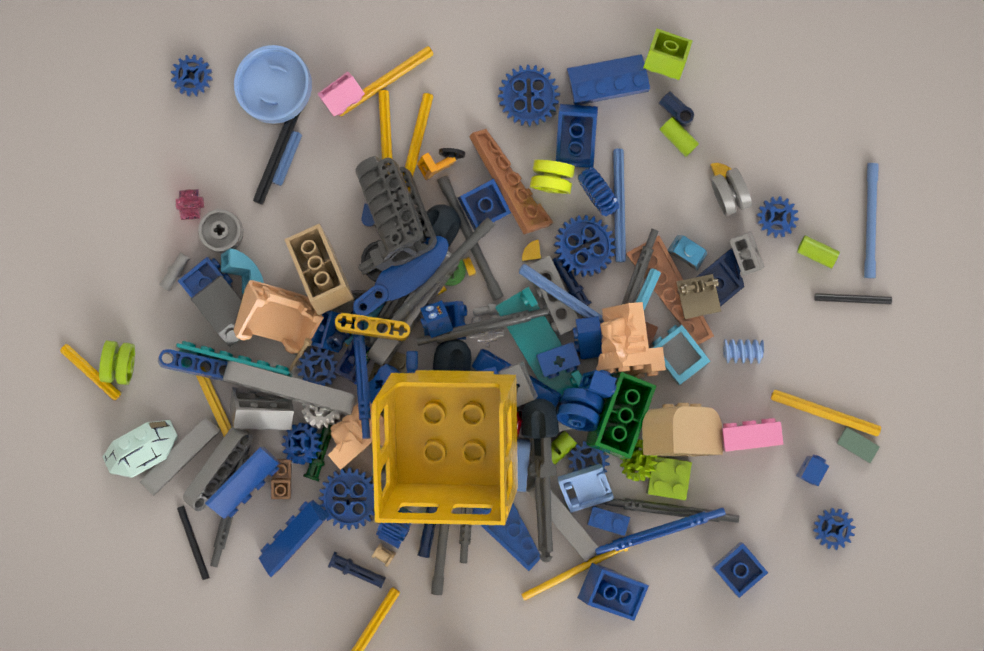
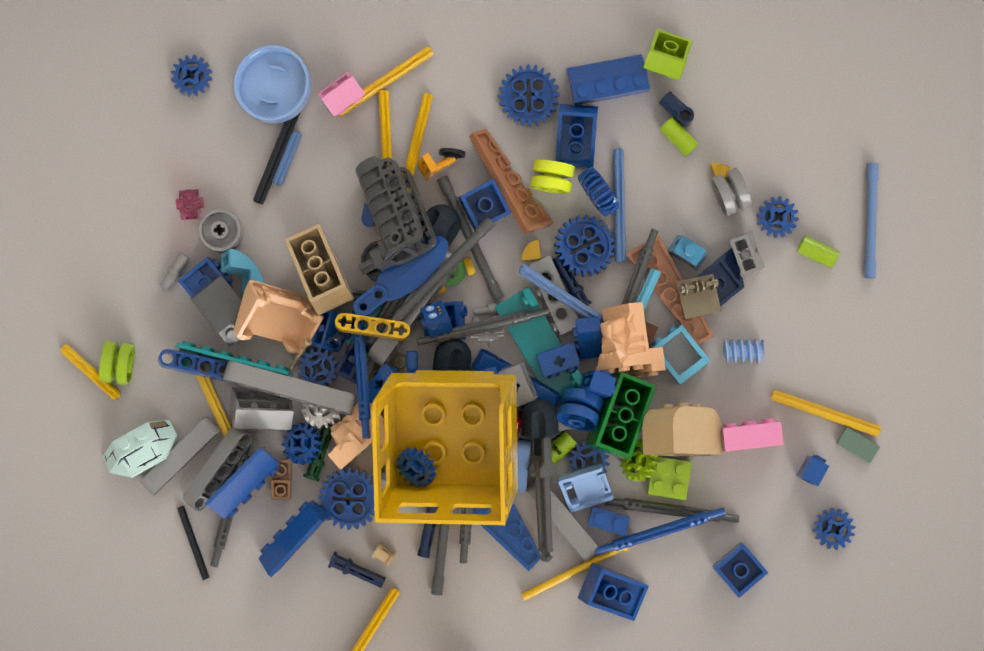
(394, 532): blue brick -> none
(416, 467): none -> blue gear
(853, 298): black bar -> none

